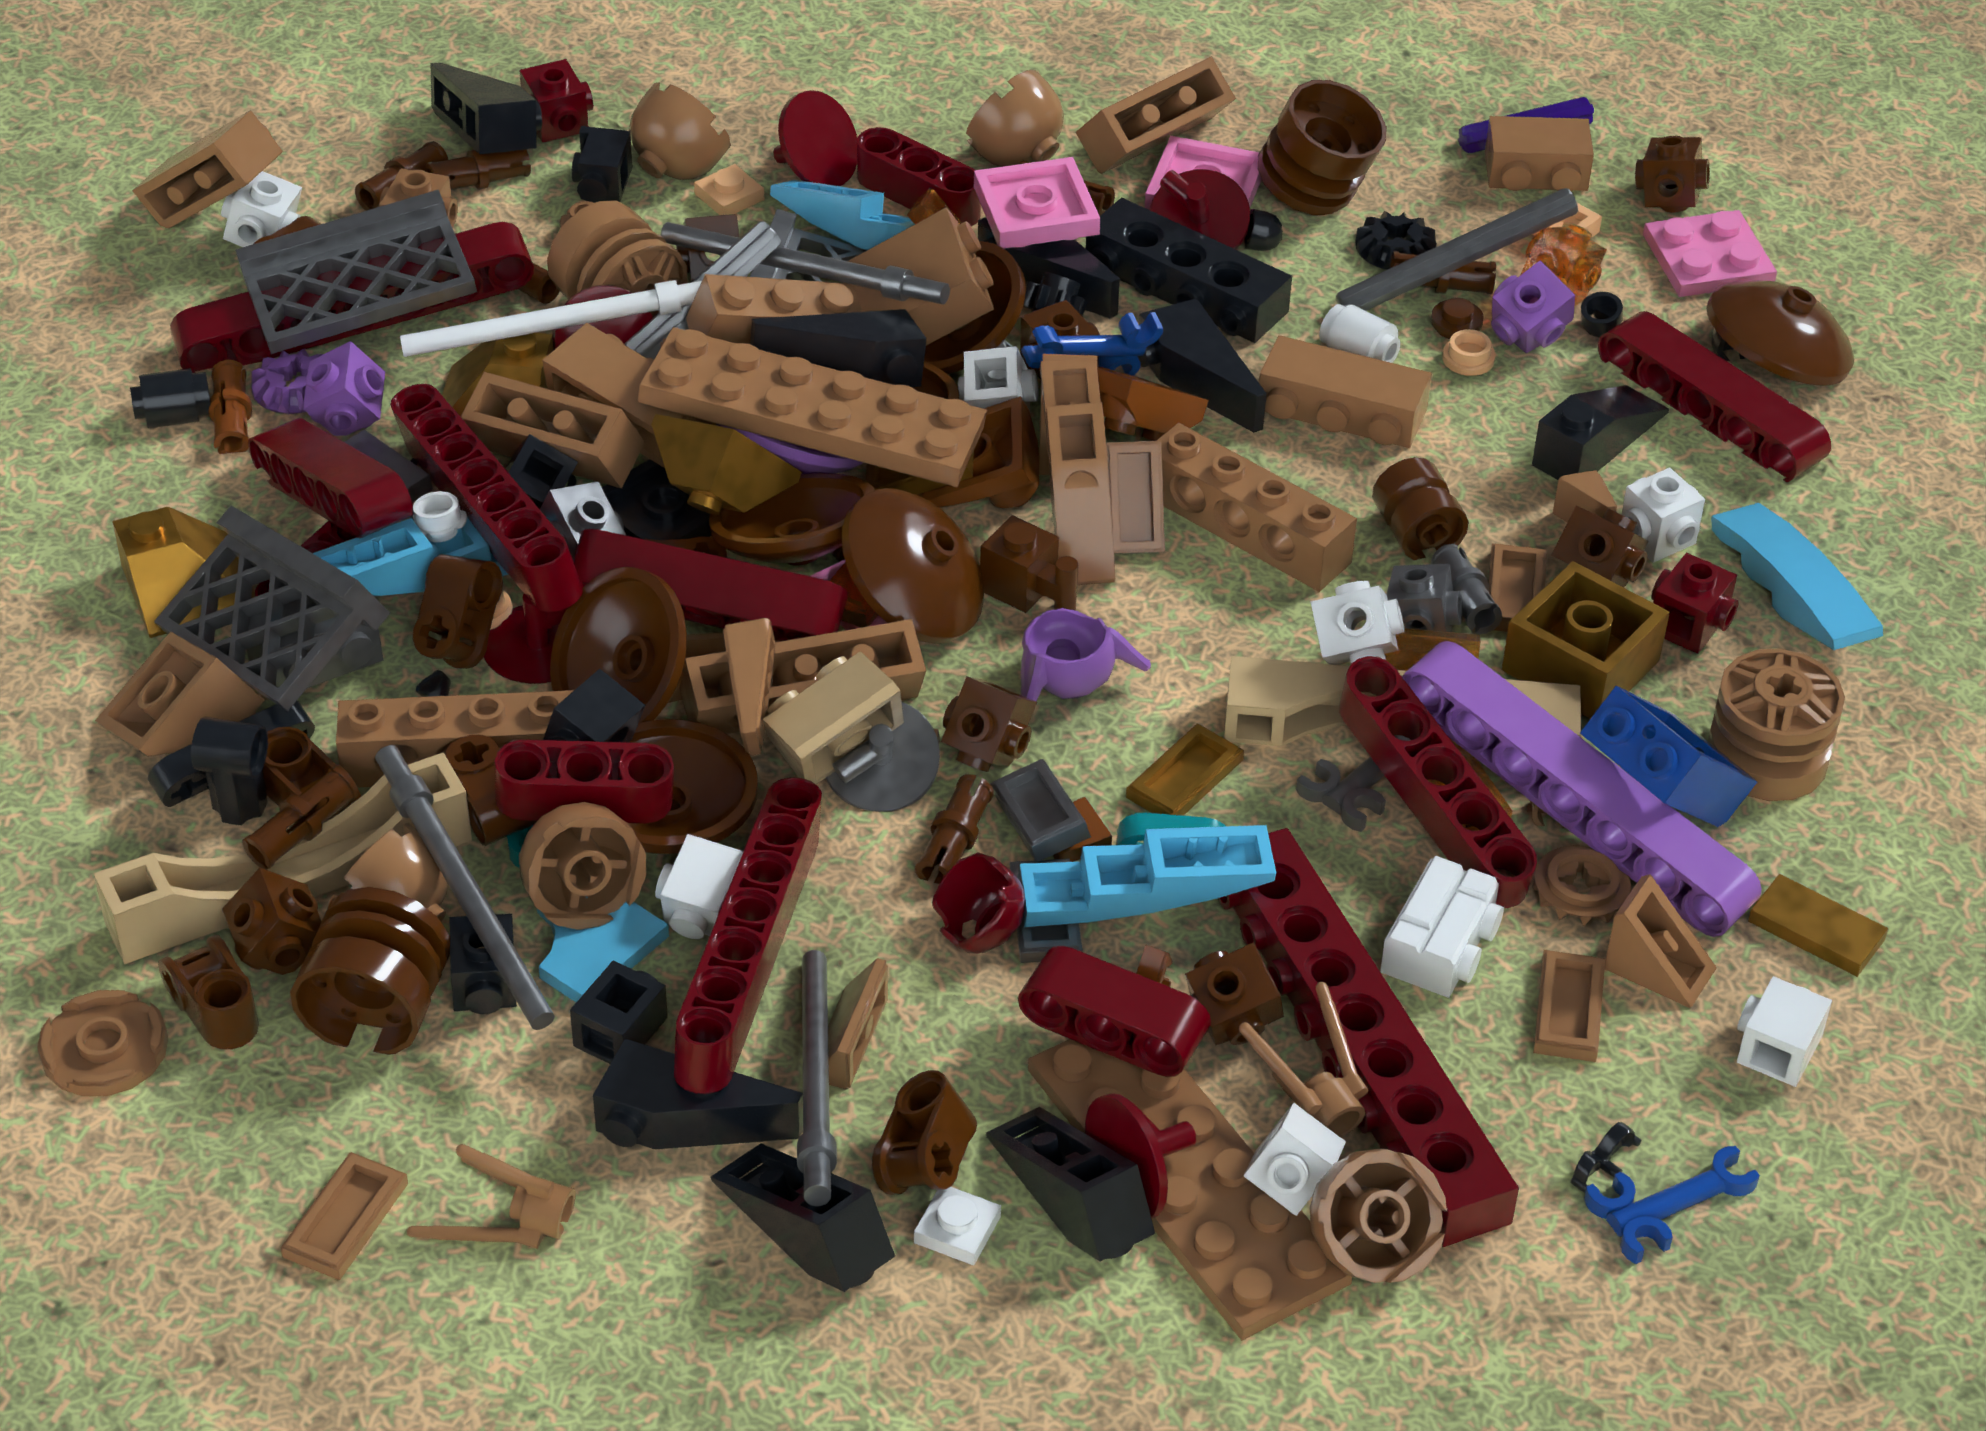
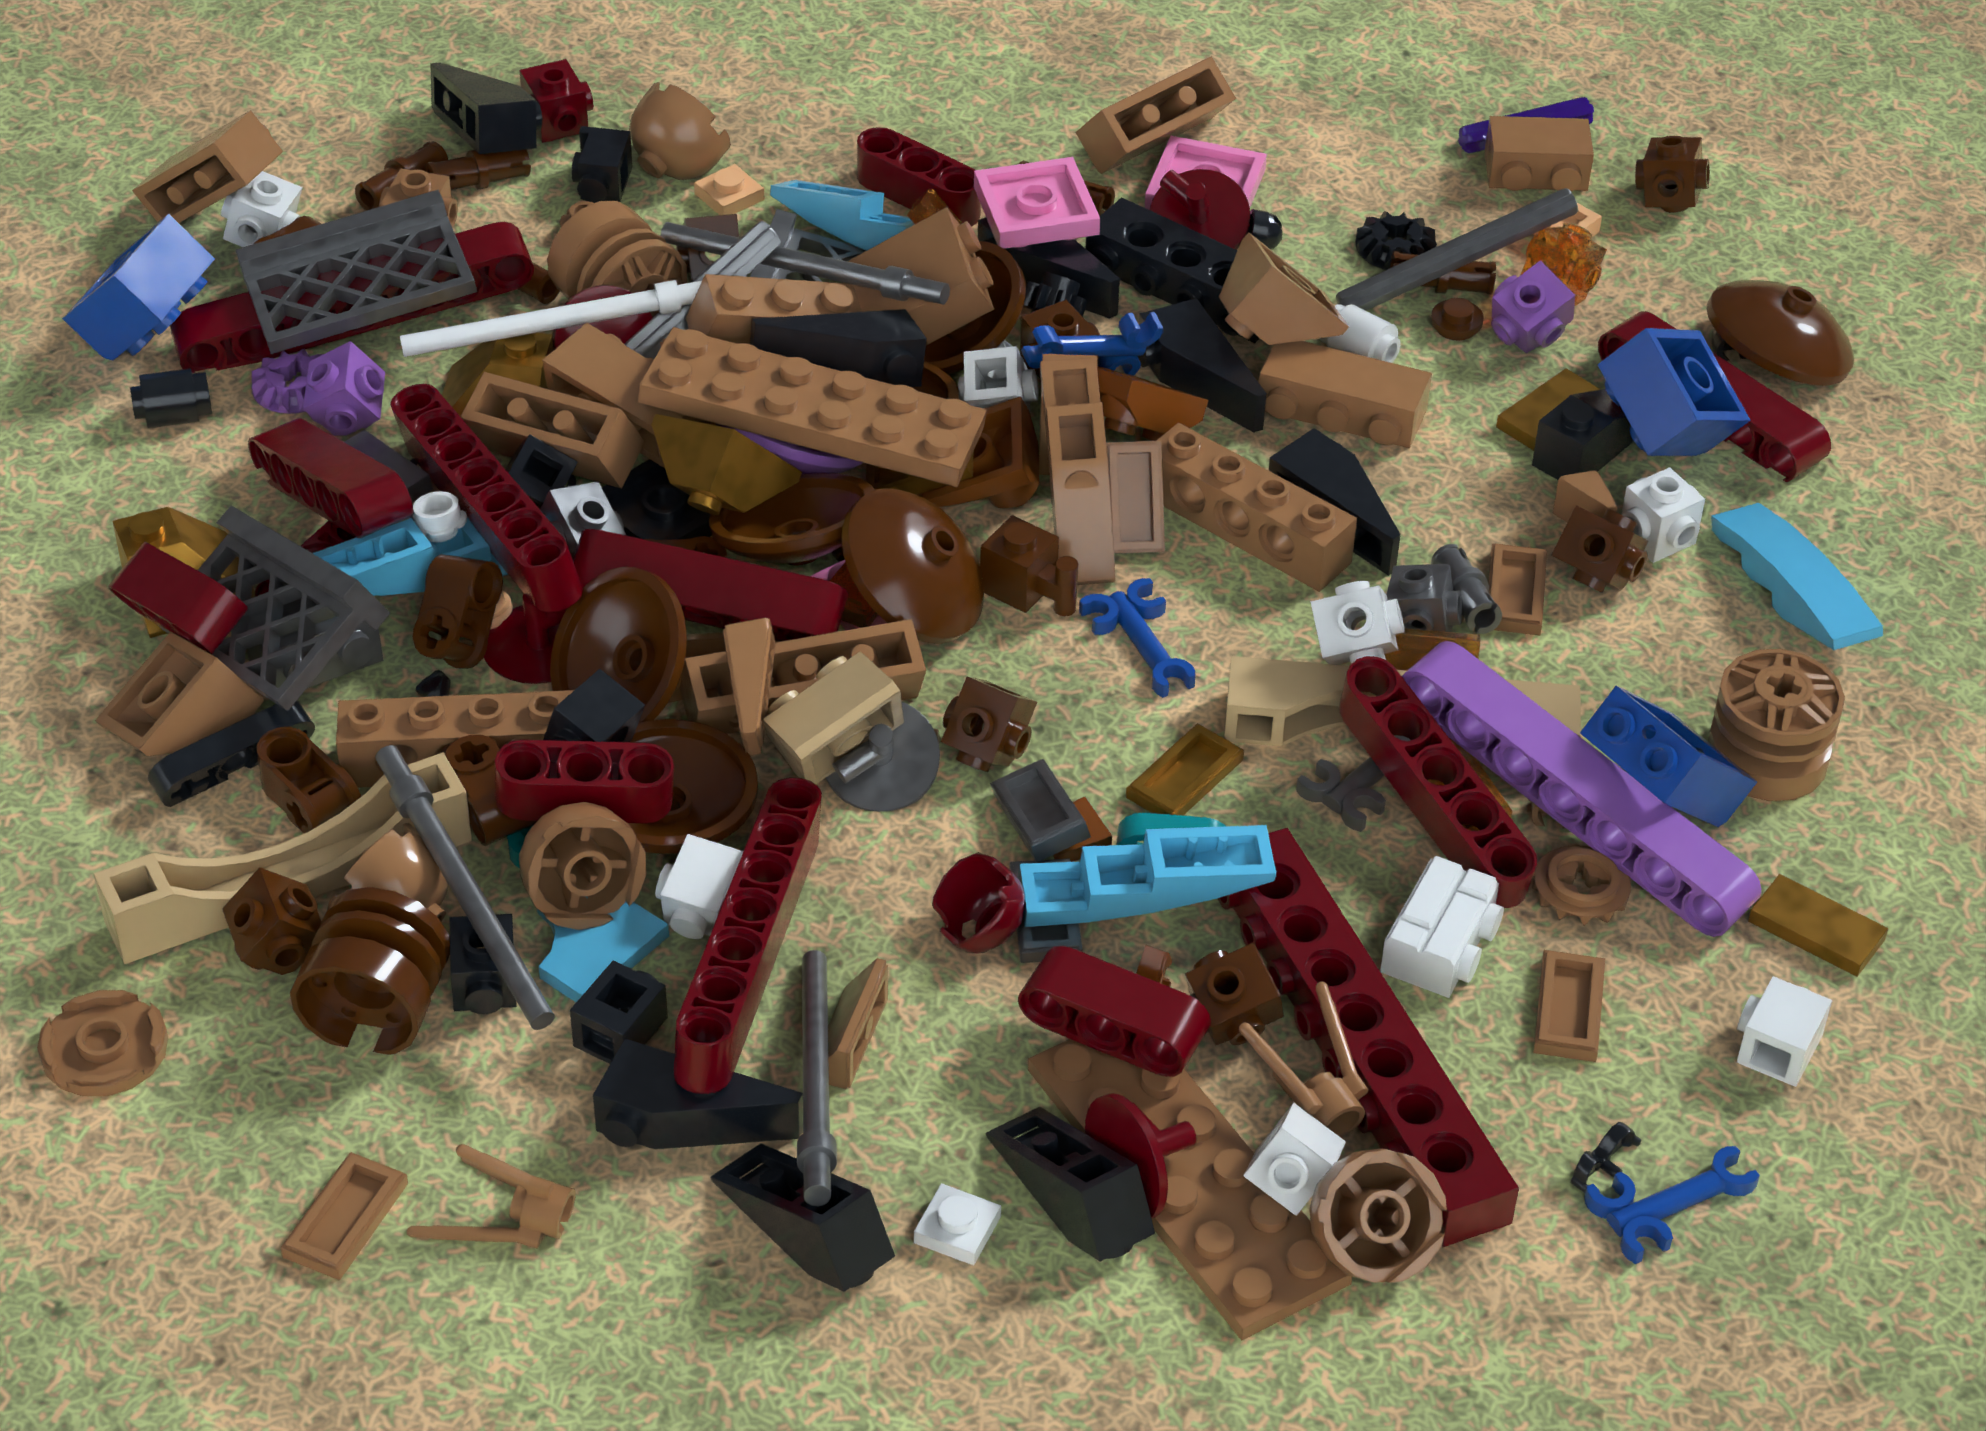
(141, 290): none -> blue brick
(178, 597): none -> dark red beam
(213, 994): reddish brown piece -> none
(230, 407): dark orange pin -> none
(233, 763): black piece -> none
(273, 839): reddish brown pin -> none
(817, 139): dark red shield -> none
(923, 1136): reddish brown piece -> none
(955, 828): reddish brown pin -> none
(1019, 124): medium nougat cylinder -> none
(1071, 654): medium lavender piece -> none
(1130, 613): none -> blue bar
(1275, 299): none -> medium nougat slope
(1321, 147): reddish brown wheel -> none
(1338, 478): none -> black slope
(1419, 507): reddish brown wheel -> none
(1469, 353): light nougat plate -> none
(1523, 417): none -> pearl gold tile
(1586, 636): pearl gold brick -> none
(1604, 307): black hinge -> none
(1657, 947): medium nougat slope -> none
(1672, 392): none -> blue brick
(1697, 591): dark red brick -> none
(1708, 251): bright pink plate -> none

